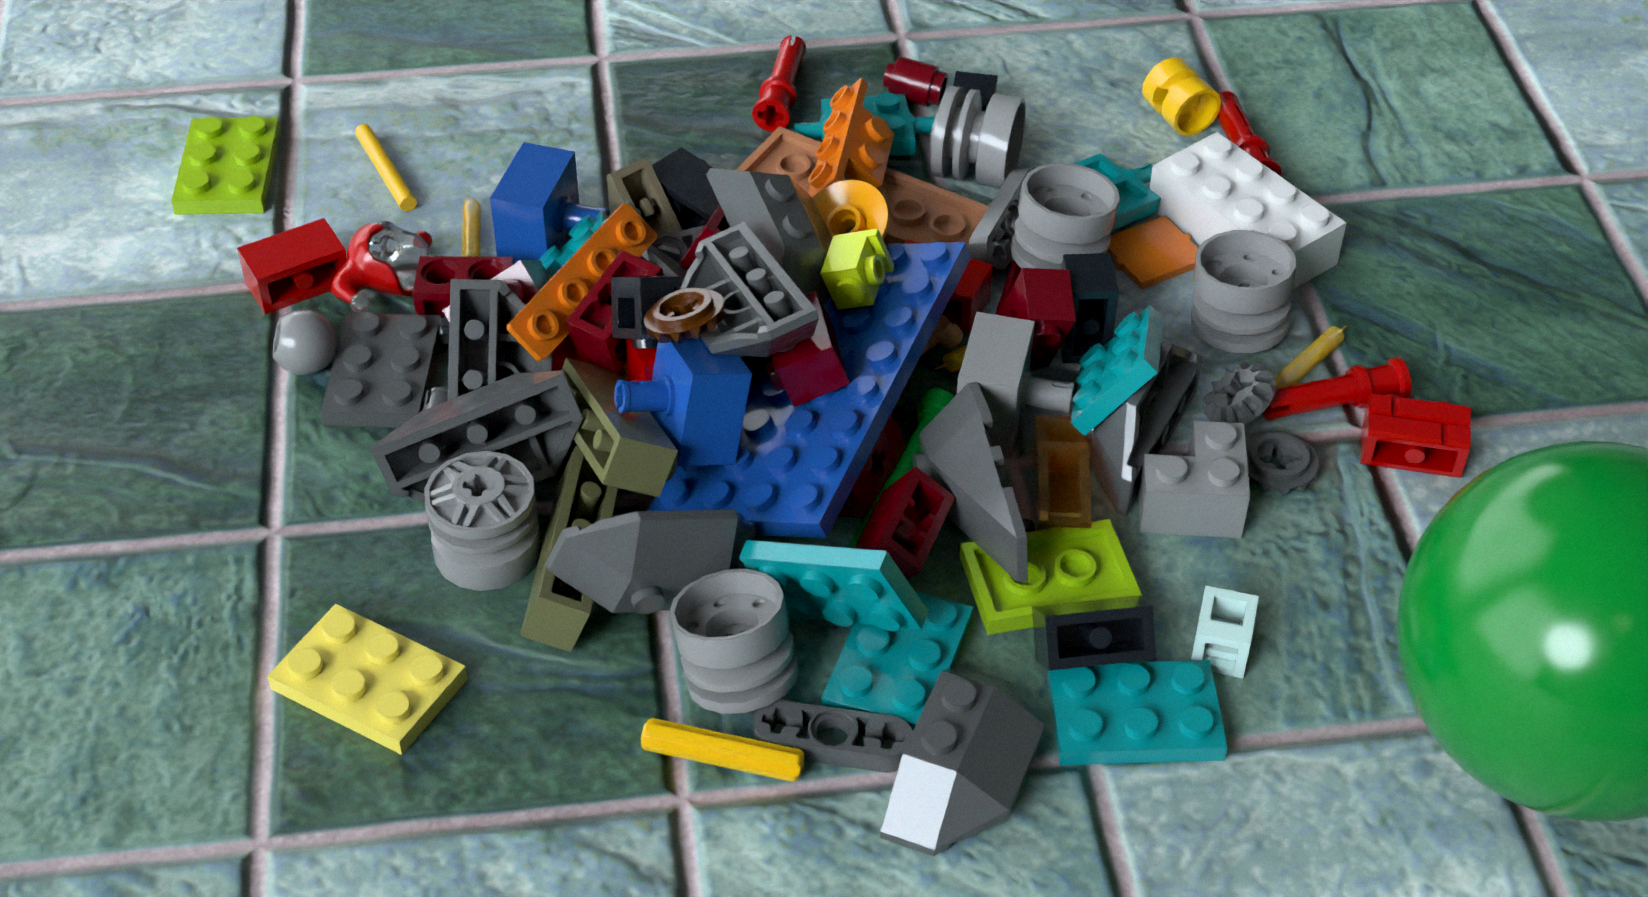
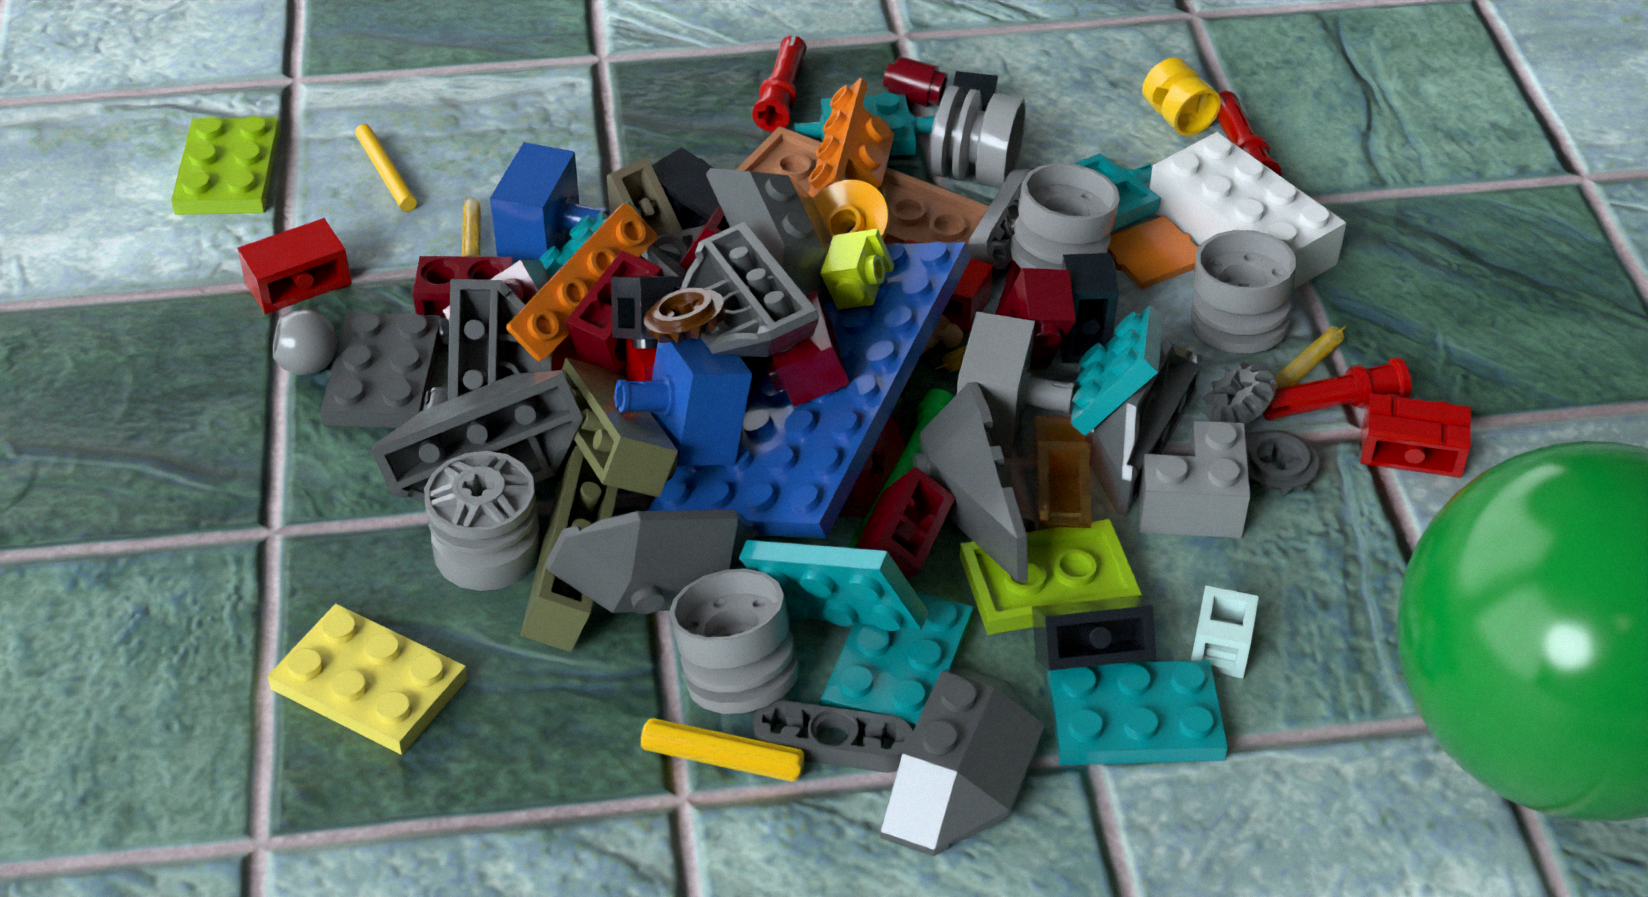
(379, 260): piece -> none

